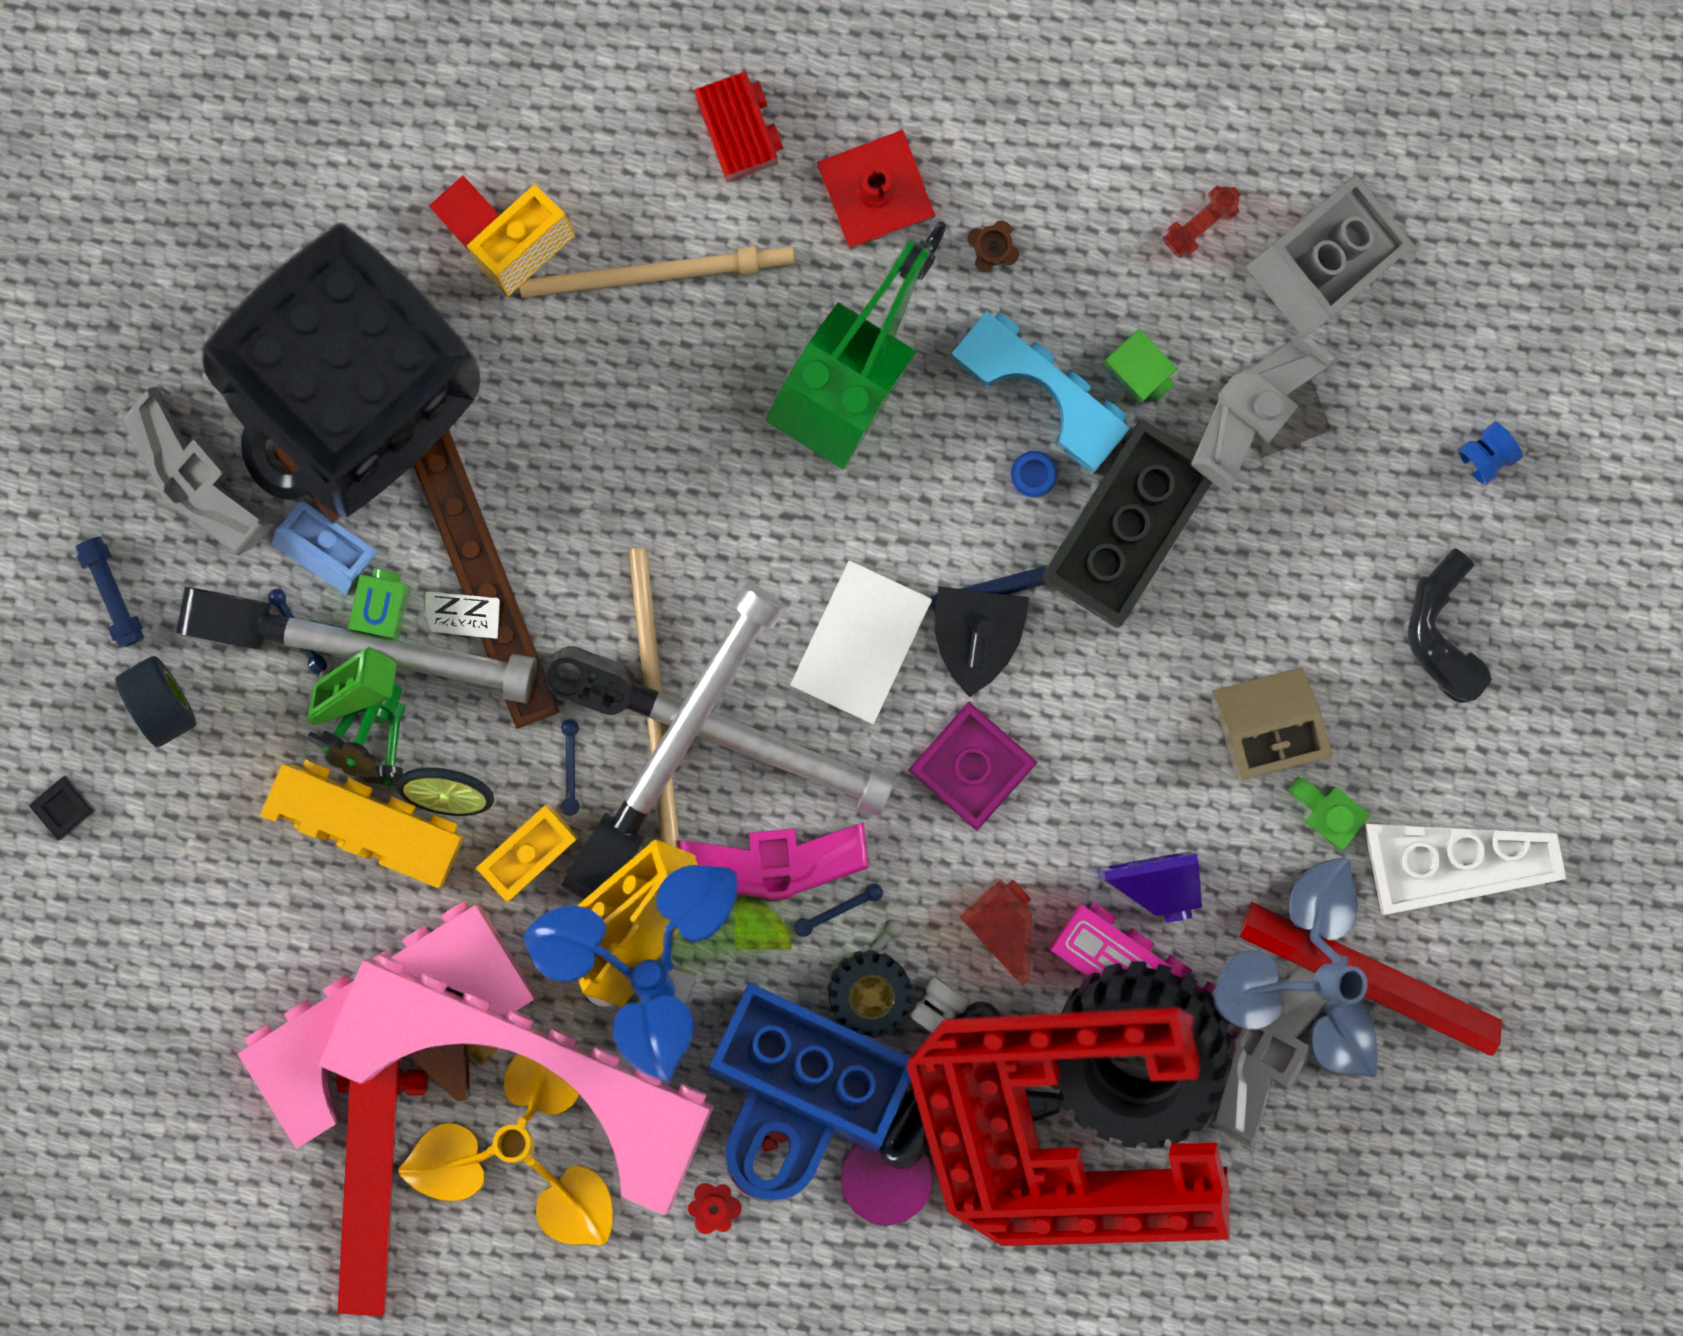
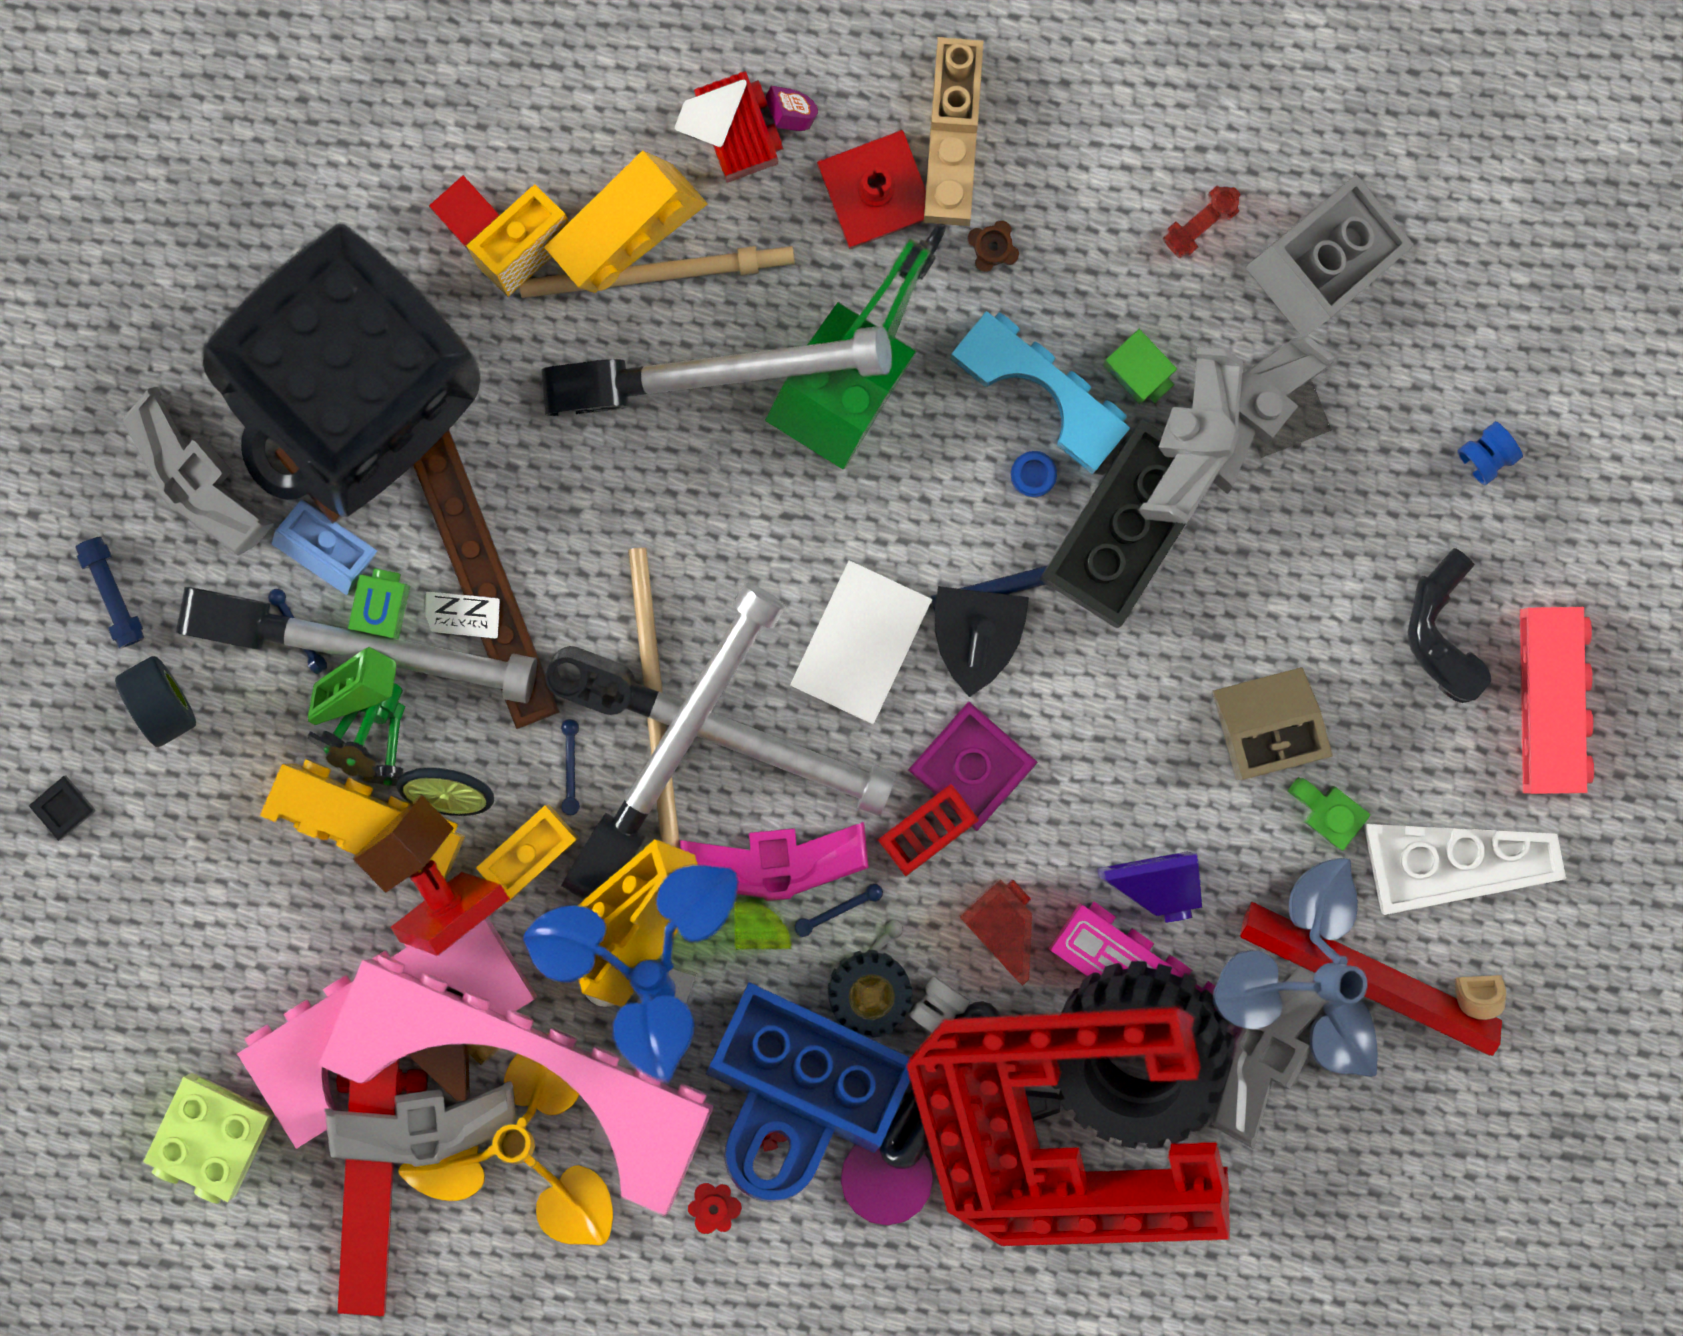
(208, 1138): none -> yellowish green brick
(404, 844): none -> reddish brown slope
(422, 1129): none -> light grey plate
(447, 909): none -> red tile
(608, 384): none -> flat silver piece
(624, 222): none -> yellow wedge
(711, 113): none -> white sticker
(791, 108): none -> magenta tile
(896, 852): none -> red slope
(953, 131): none -> tan slope
(1198, 437): none -> light grey plate
(1481, 996): none -> tan tile
(1555, 700): none -> coral brick

